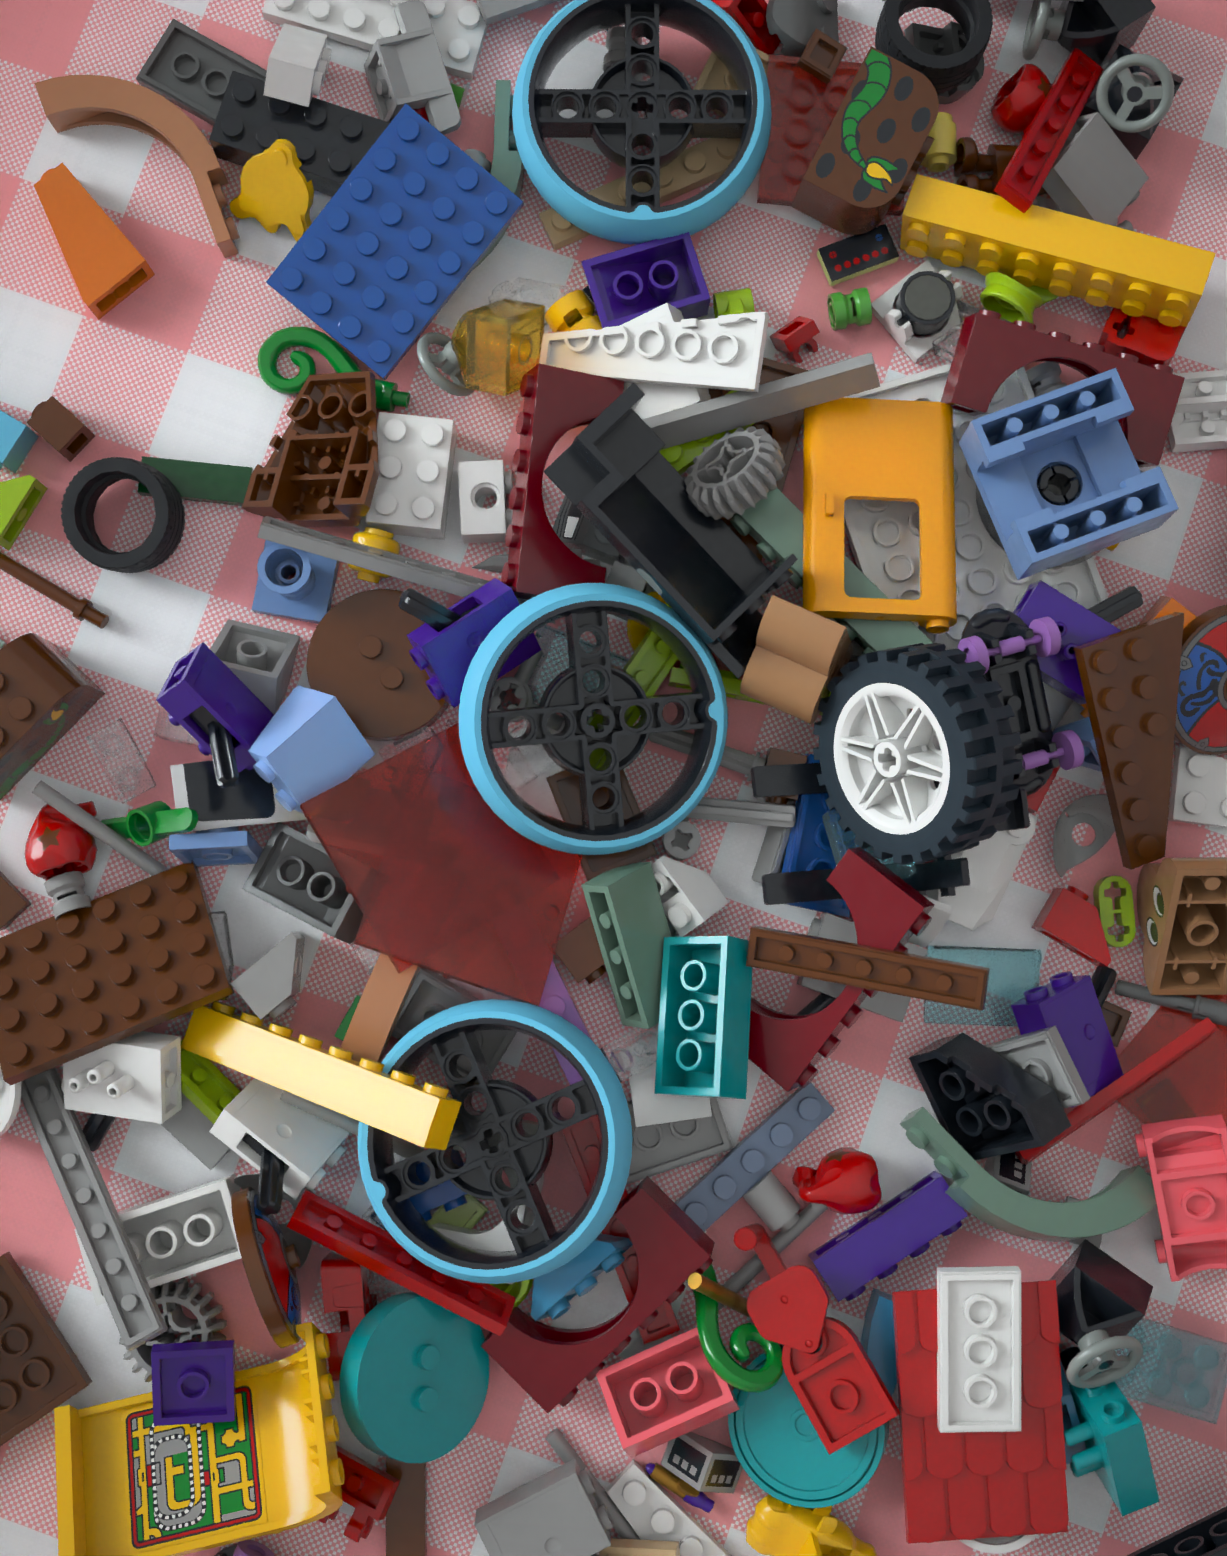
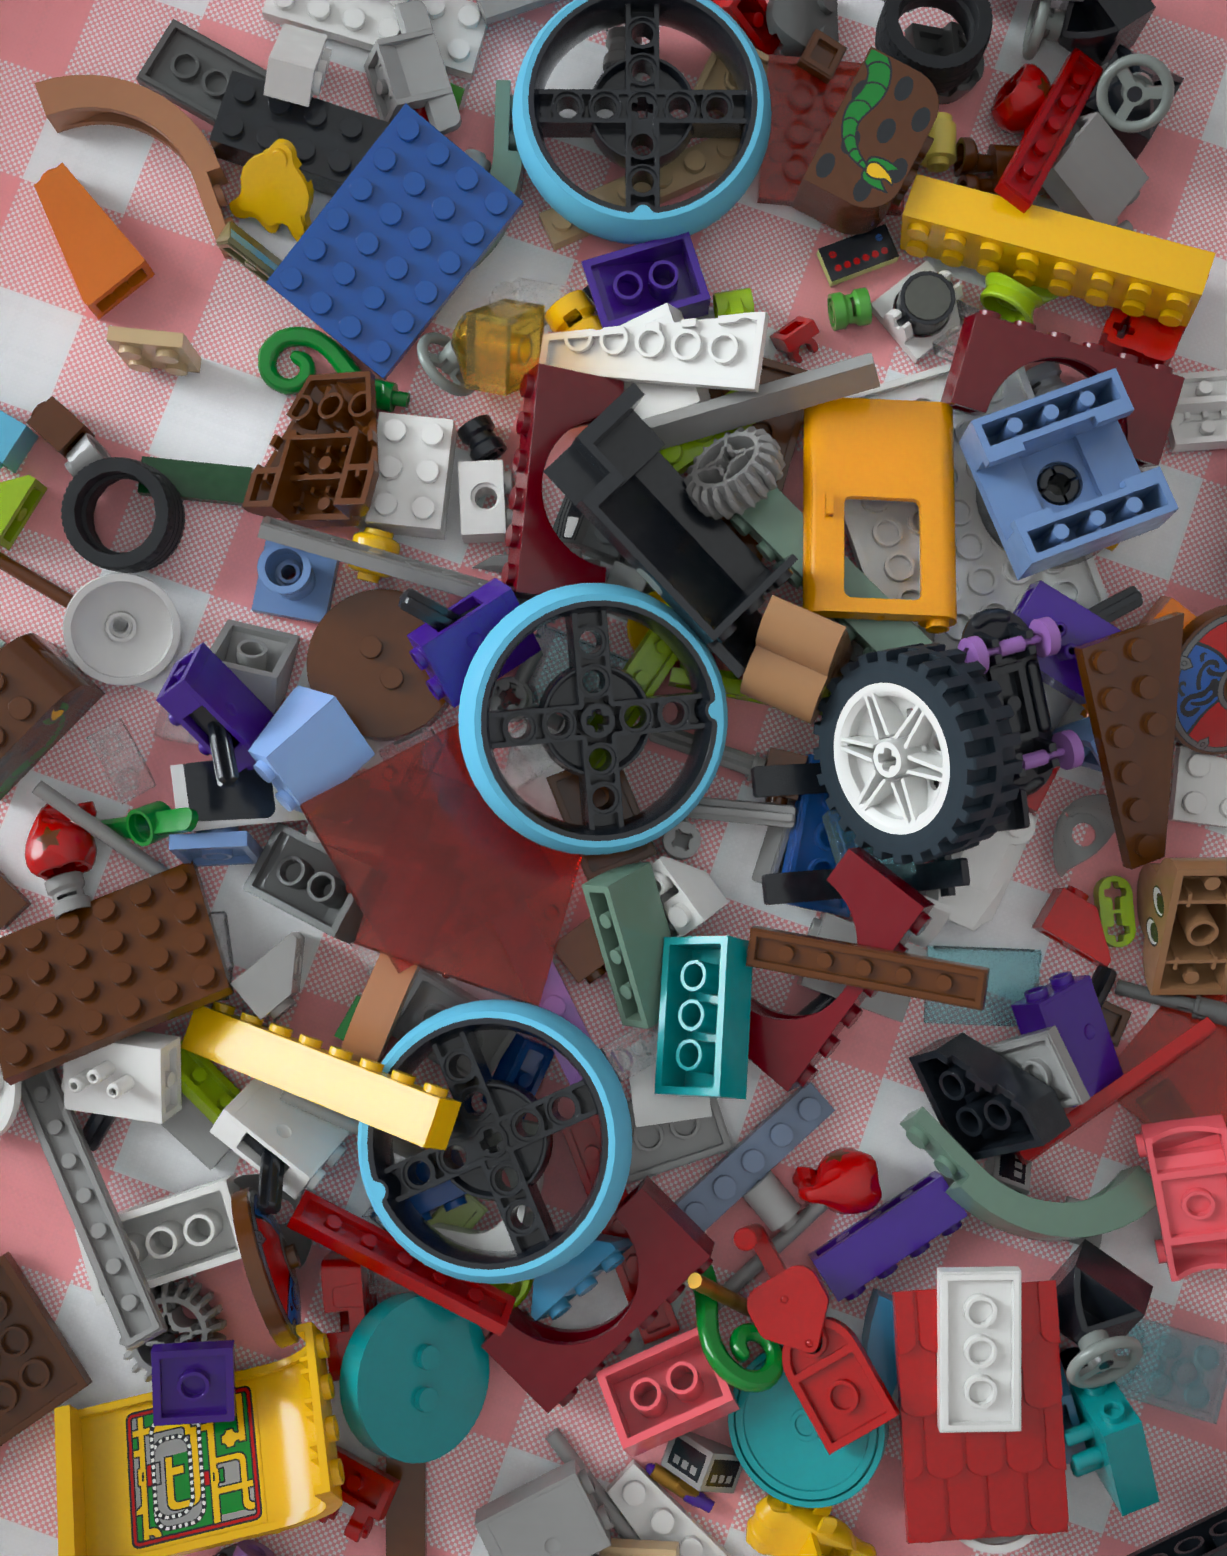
(83, 453): none -> light grey hat
(127, 654): none -> white dish
(154, 349): none -> tan plate
(247, 251): none -> olive slope
(482, 440): none -> black wheel
(524, 1063): none -> blue slope

